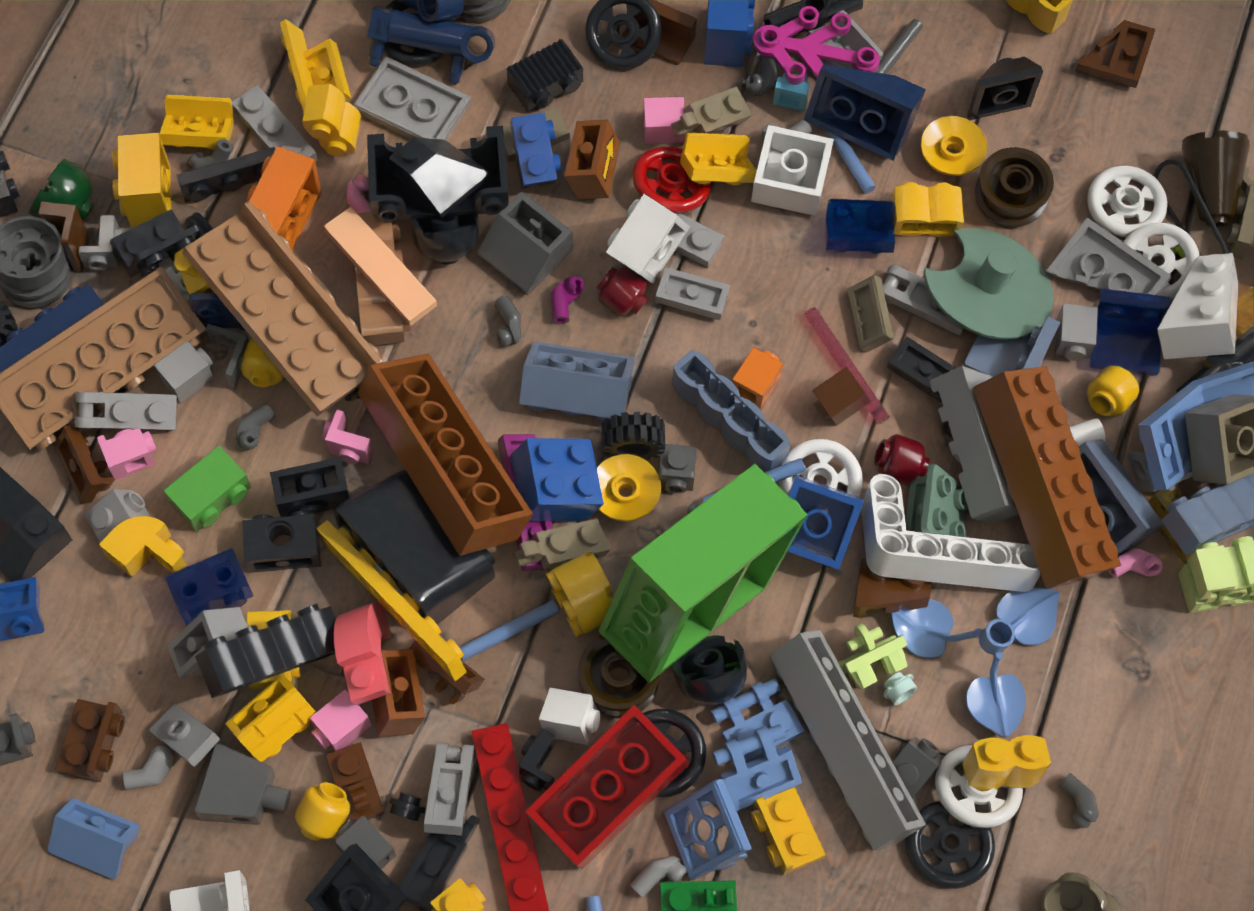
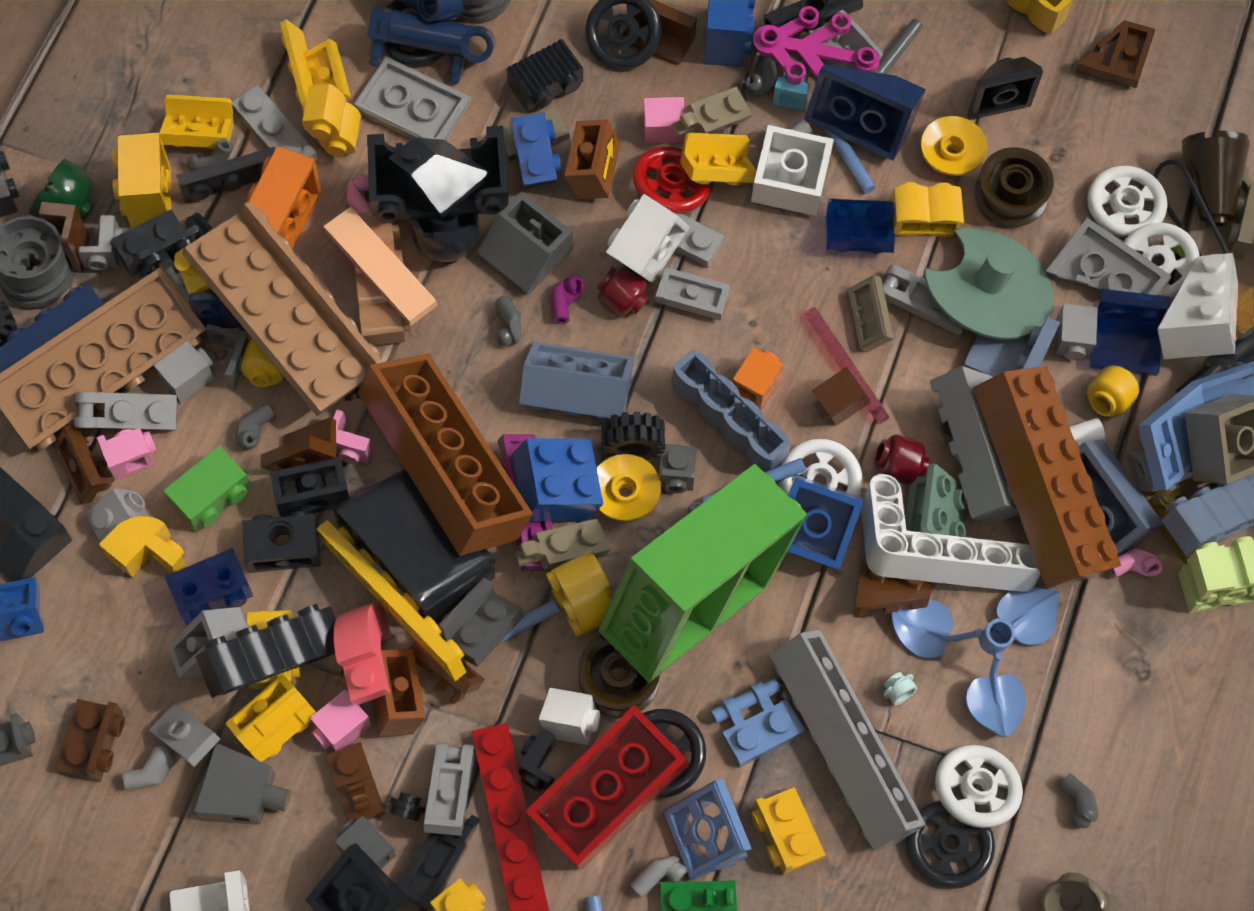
(91, 837): medium blue panel -> none
(303, 447): none -> reddish brown panel
(322, 811): yellow head -> none
(480, 622): none -> dark grey bracket
(712, 671): black cylinder -> none
(760, 777): medium blue plate -> none
(887, 650): yellowish green hips -> none
(917, 764): dark grey bracket -> none
(918, 365): black plate -> none
(1007, 763): yellow brick -> none

